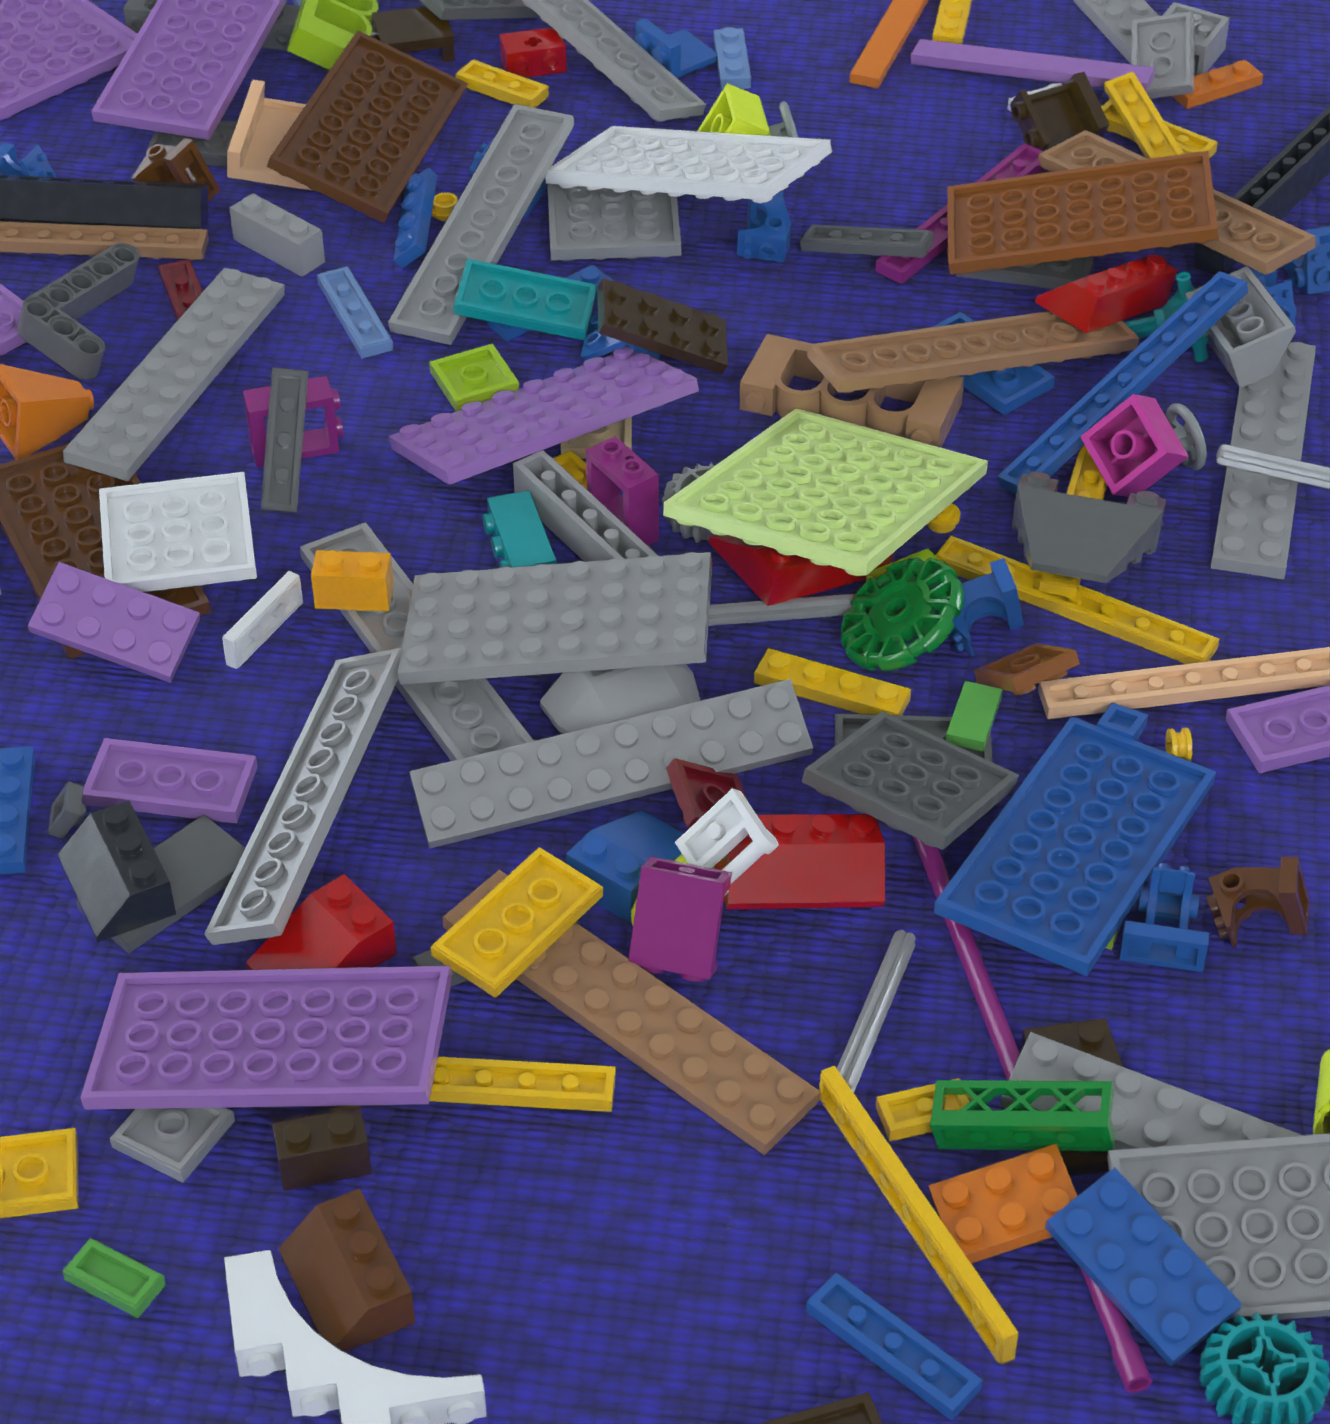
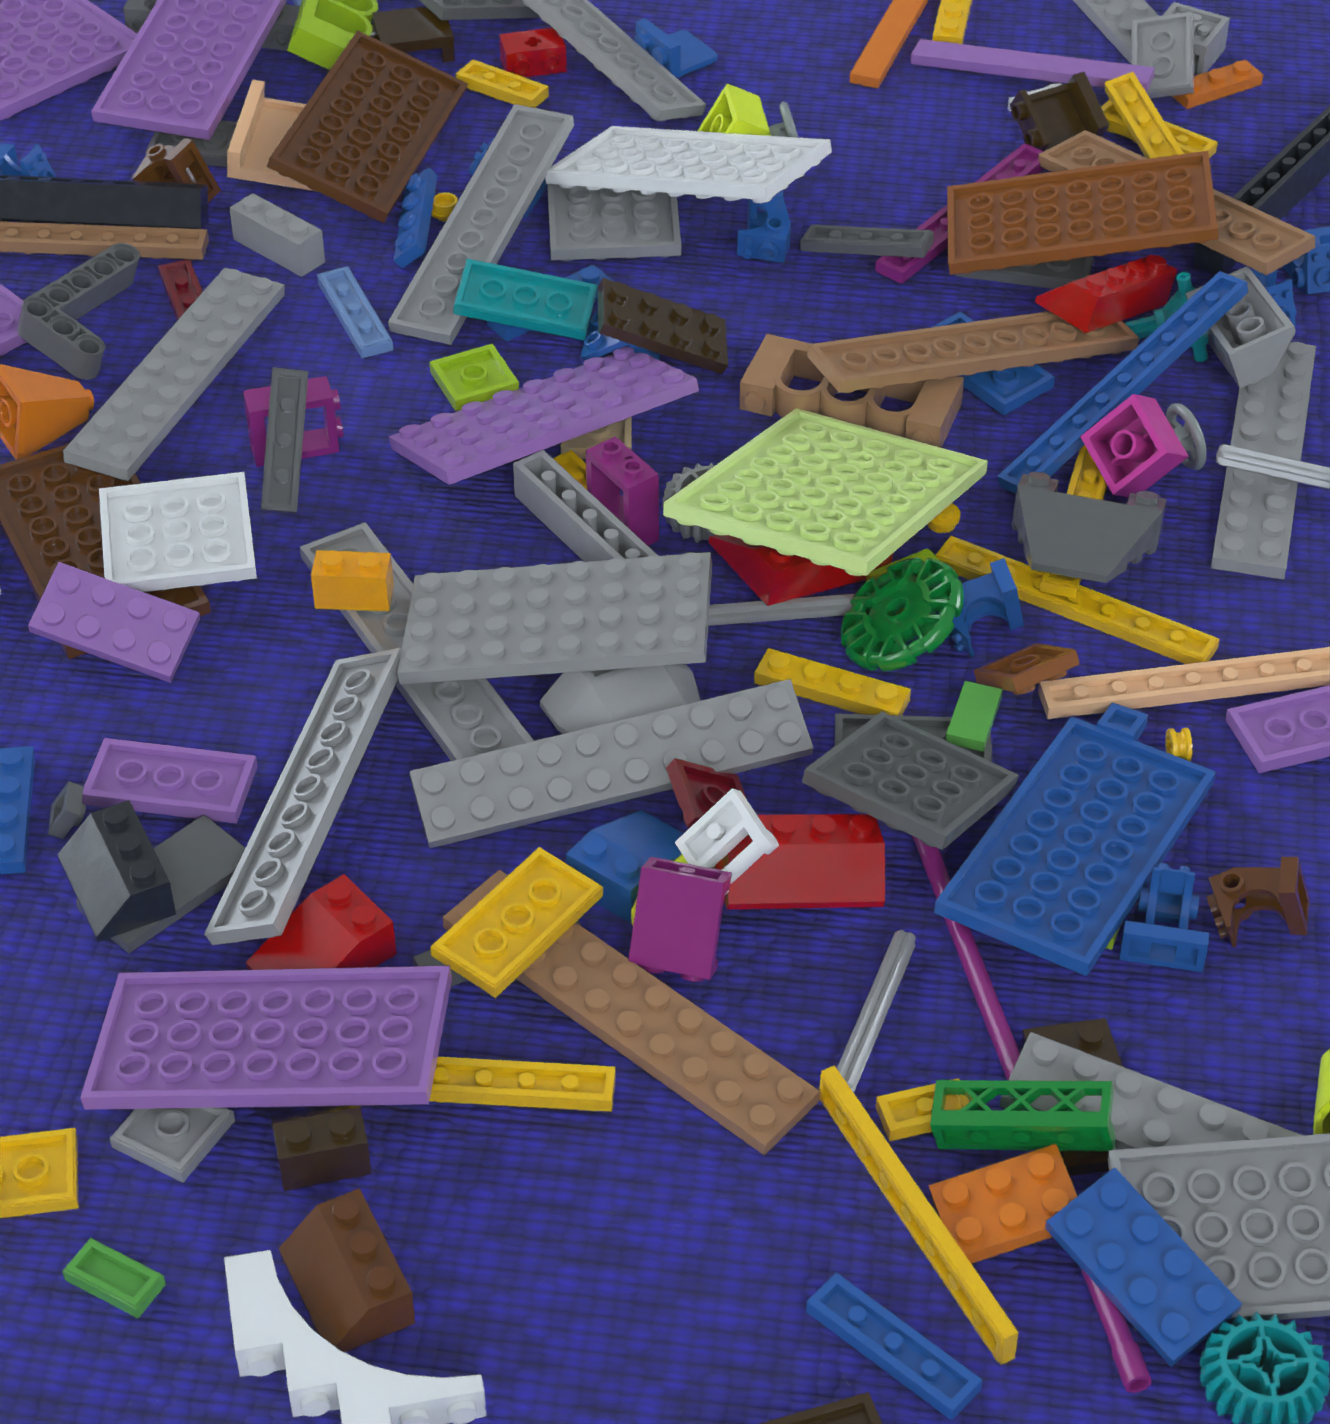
(262, 620): white tile -> none
(517, 531): teal brick -> none
(732, 58): medium blue plate -> none

